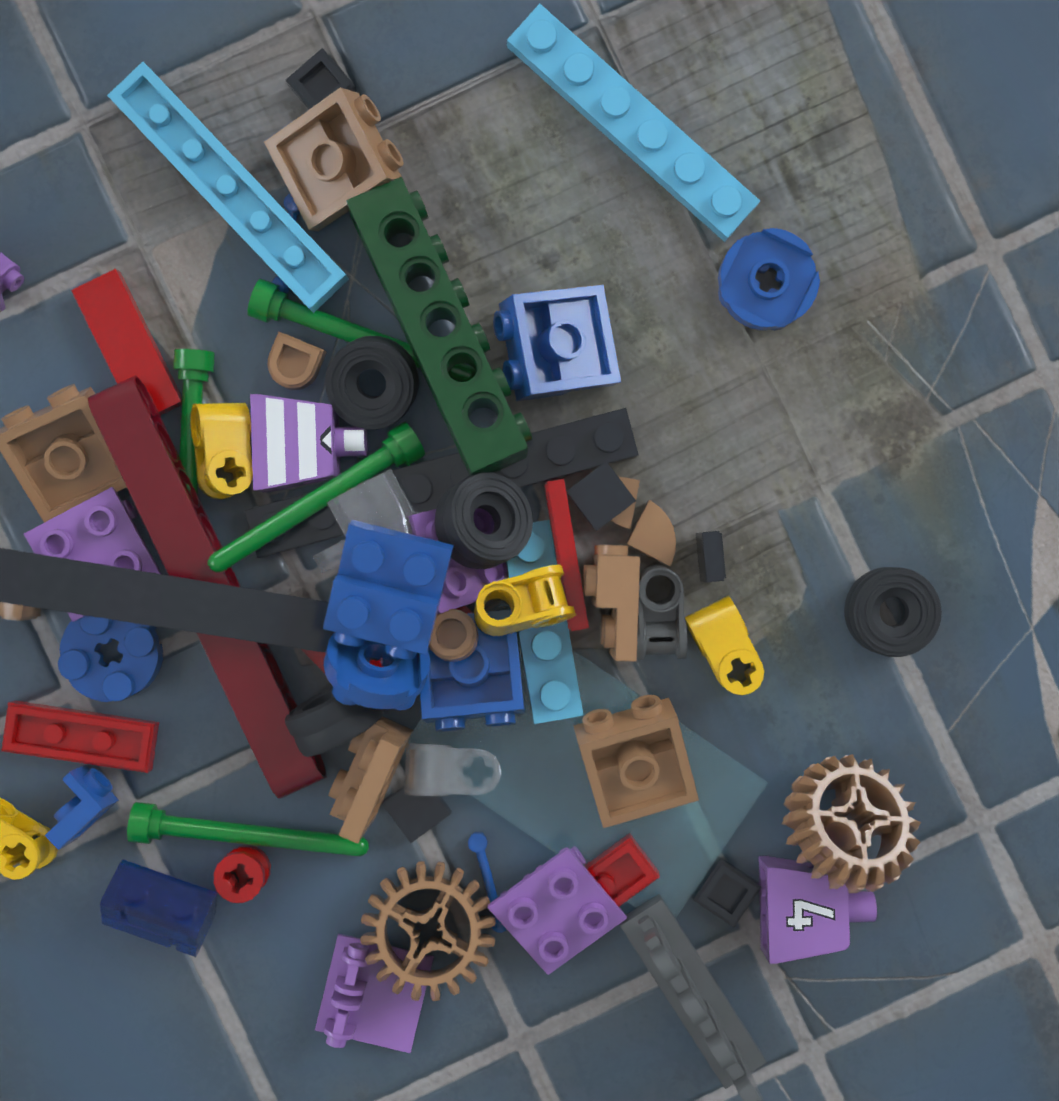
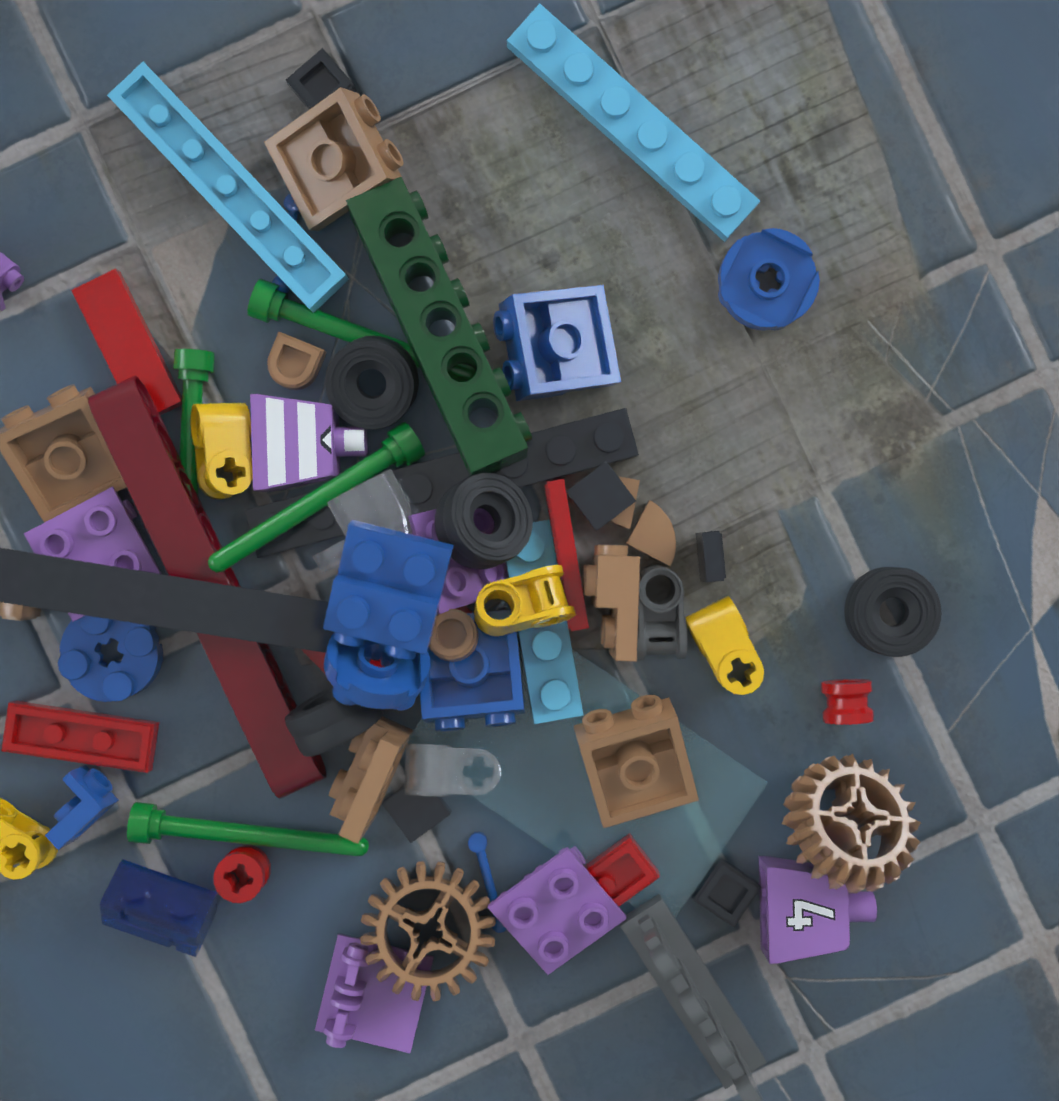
(847, 701): none -> red wheel

